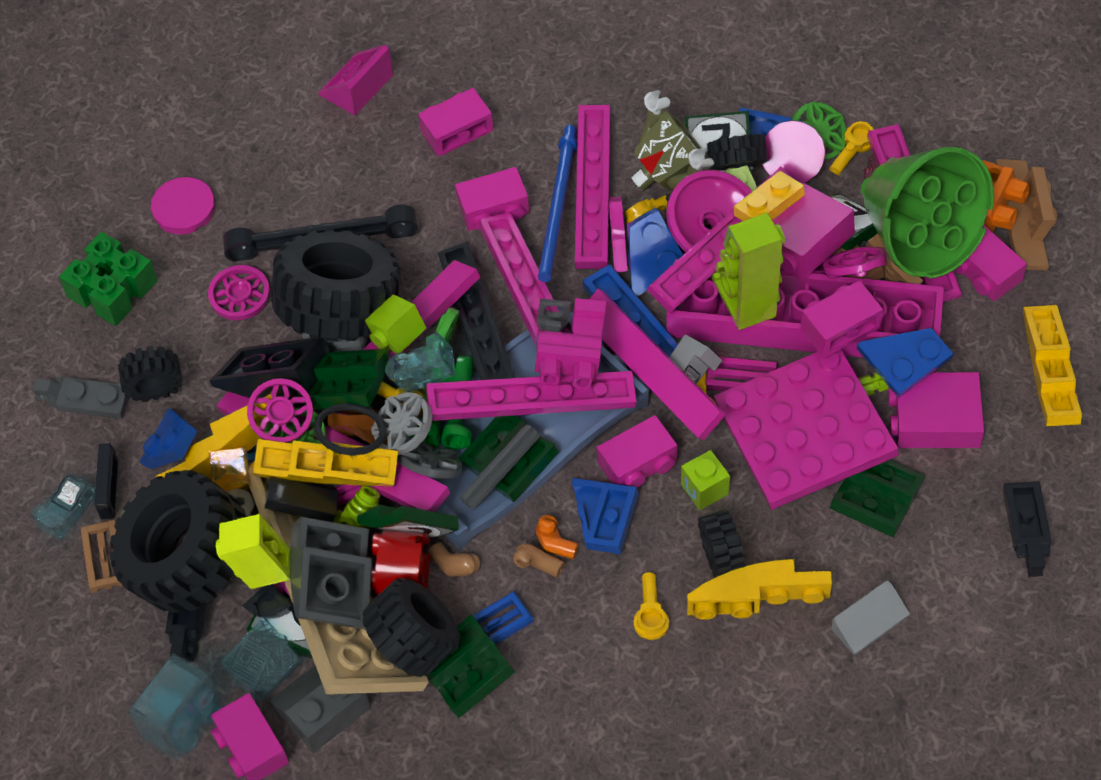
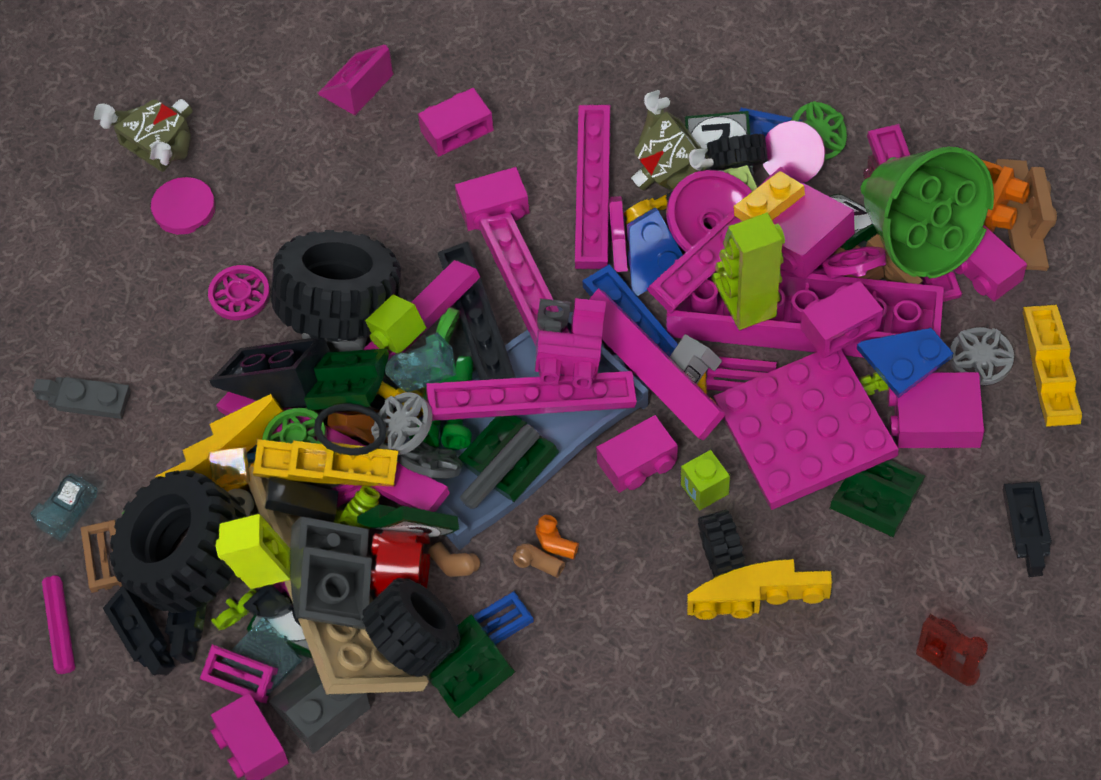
(58, 625): none -> dark pink axle
(106, 481): black tile -> none
(108, 278): green brick -> none
(139, 632): none -> black hinge
(150, 130): none -> olive torso
(150, 374): black tyre -> none
(168, 442): blue wing -> none
(175, 707): clear light blue brick -> none
(234, 613): none -> lime piece
(244, 244): black piece -> none
(264, 682): none -> dark pink tile
(280, 410): dark pink wheel -> none
(567, 146): blue bar -> none
(604, 513): blue wing -> none
(650, 620): yellow plate -> none
(856, 141): yellow plate -> none
(870, 617): light grey slope -> none
(939, 646): none -> clear red plate
(983, 355): none -> light grey wheel

